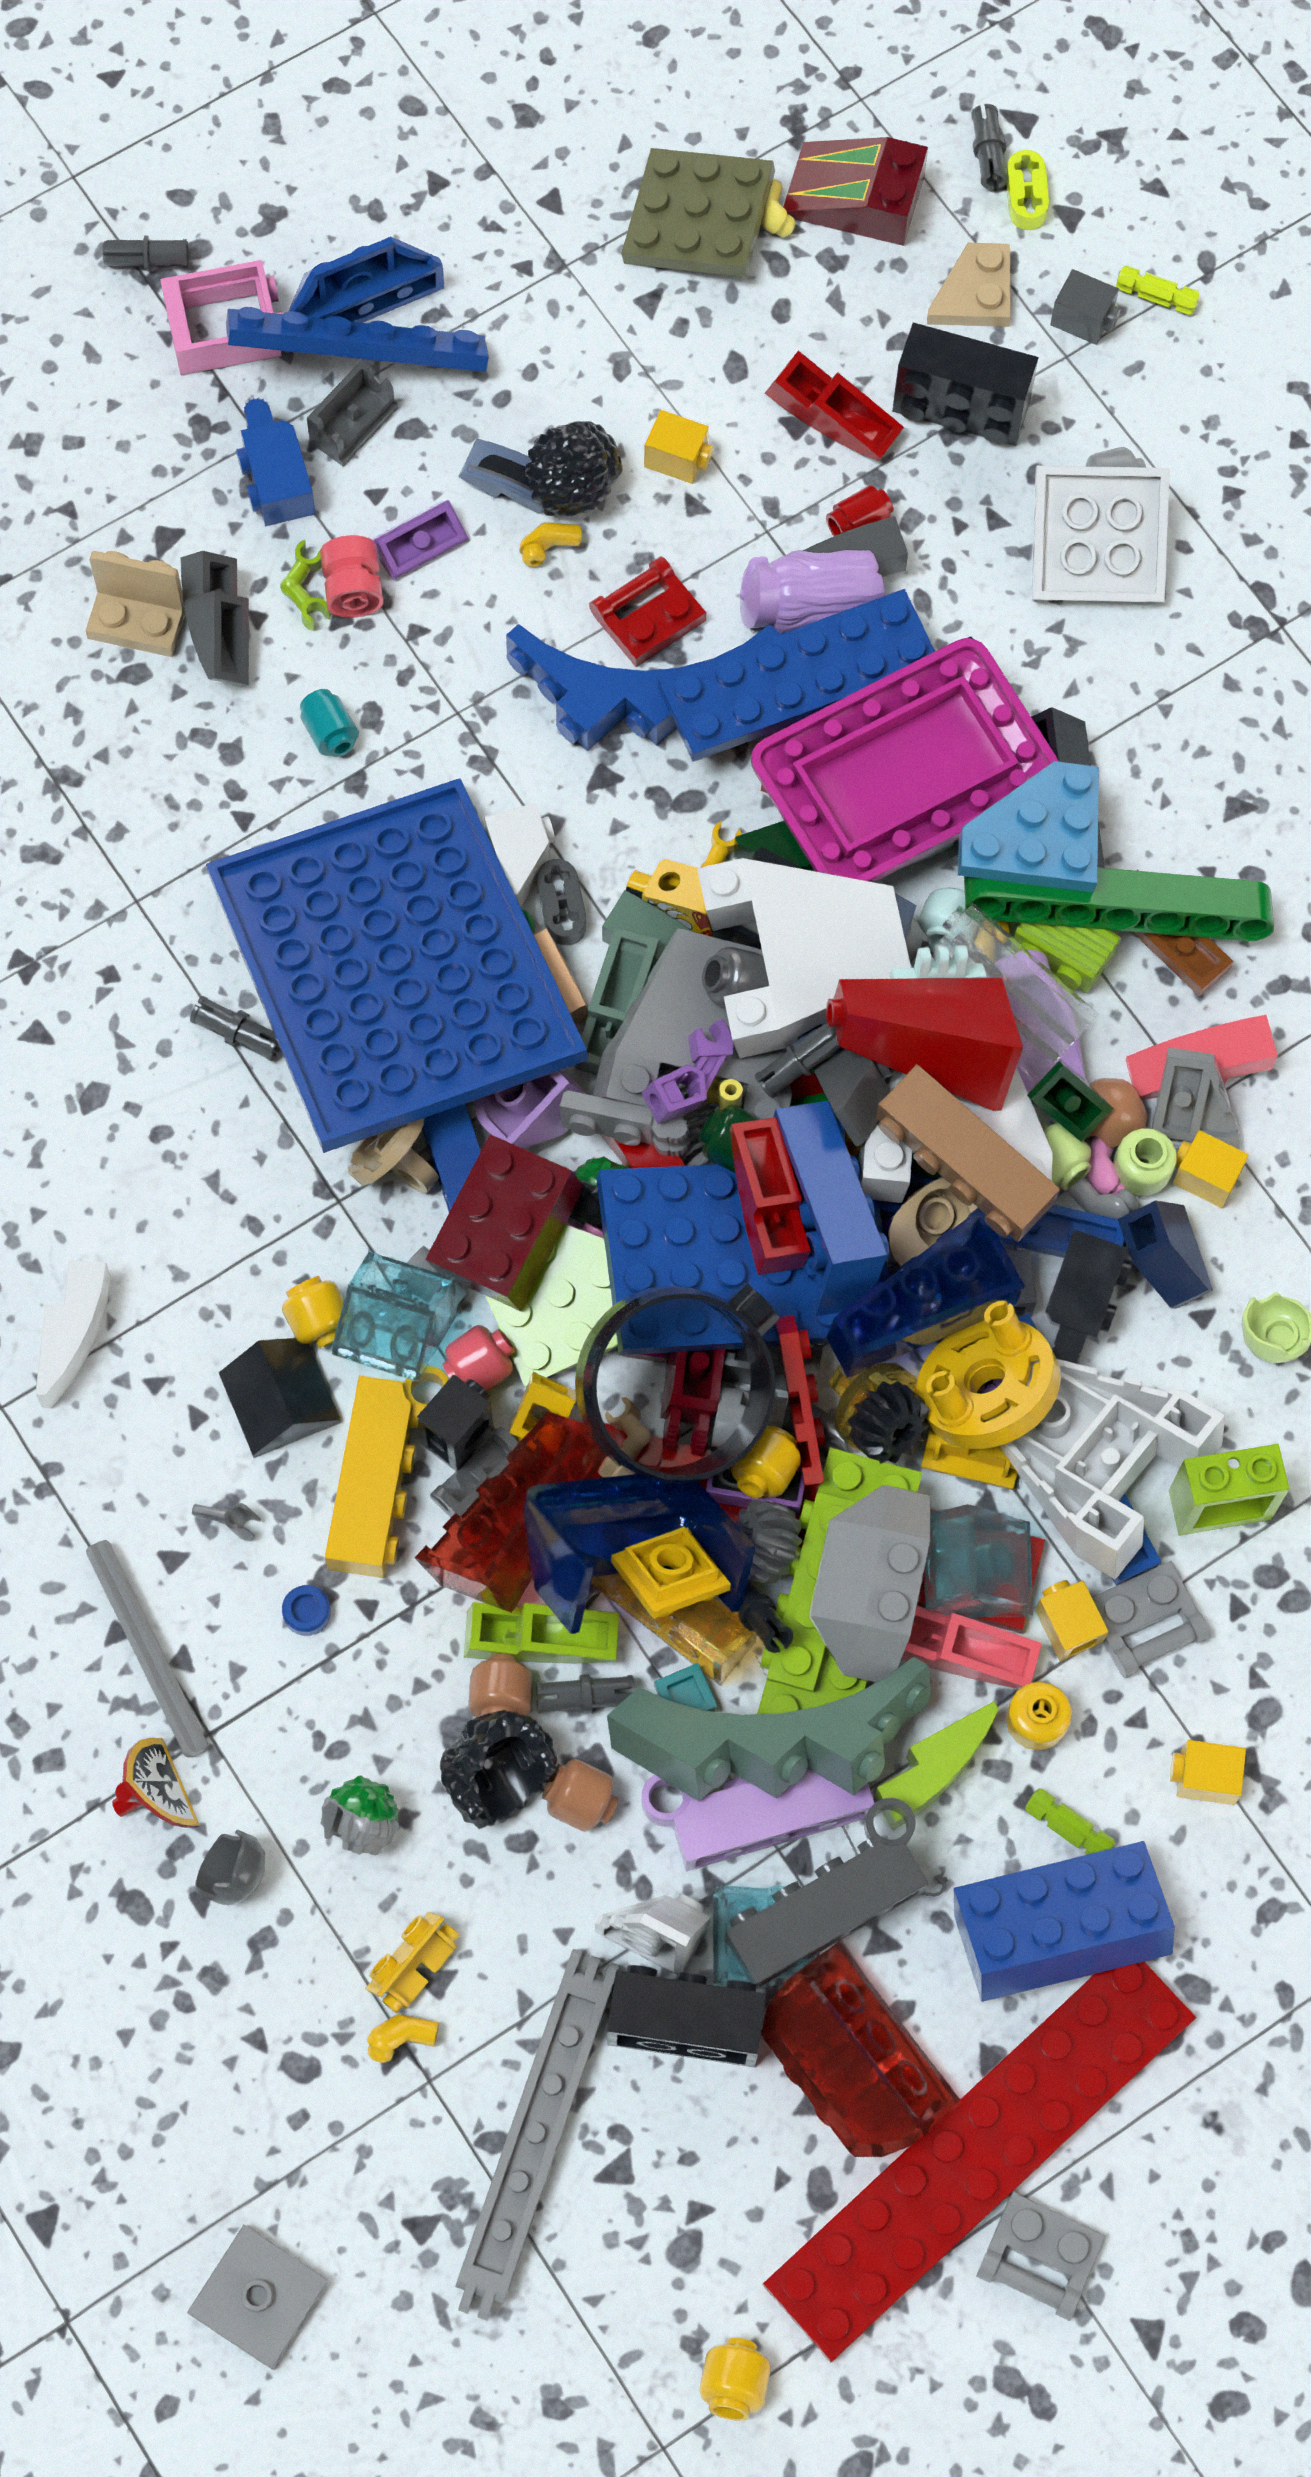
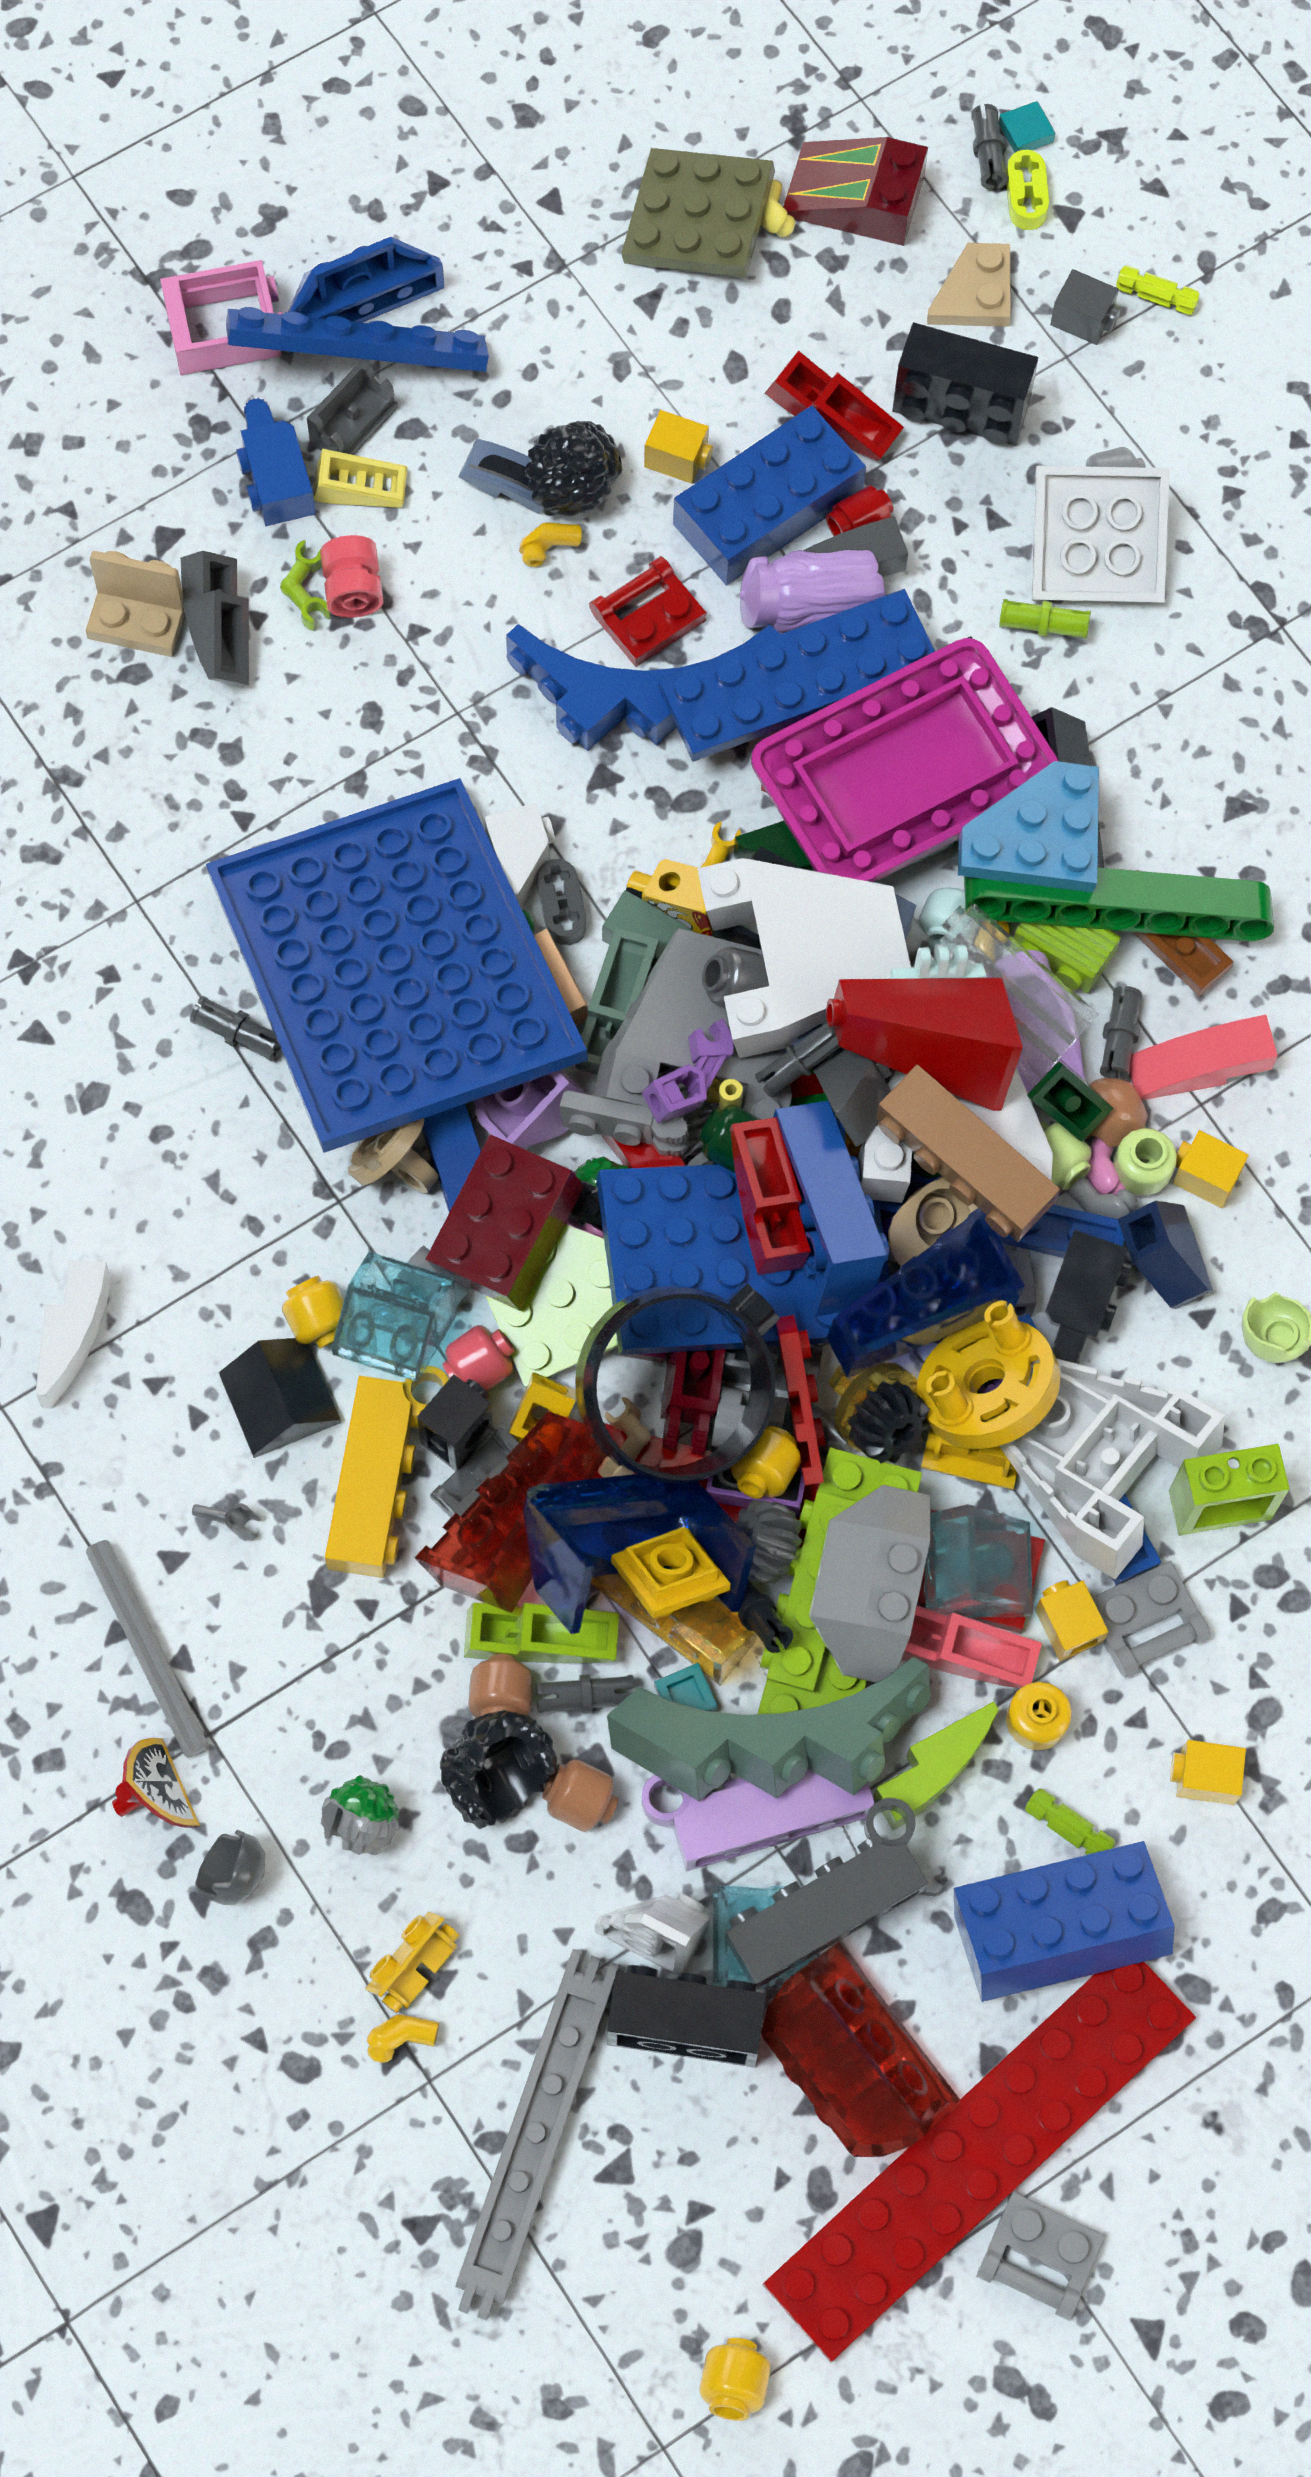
(146, 253): dark grey axle -> none
(258, 2297): light grey plate -> none
(306, 1610): blue tile -> none
(328, 723): teal brick -> none
(344, 493): none -> light yellow slope
(419, 539): medium lavender slope -> none
(768, 494): none -> blue brick
(1027, 127): none -> teal tile
(1045, 618): none -> lime pin
(1121, 1032): none -> dark grey pin
(1194, 1099): light grey wing -> none

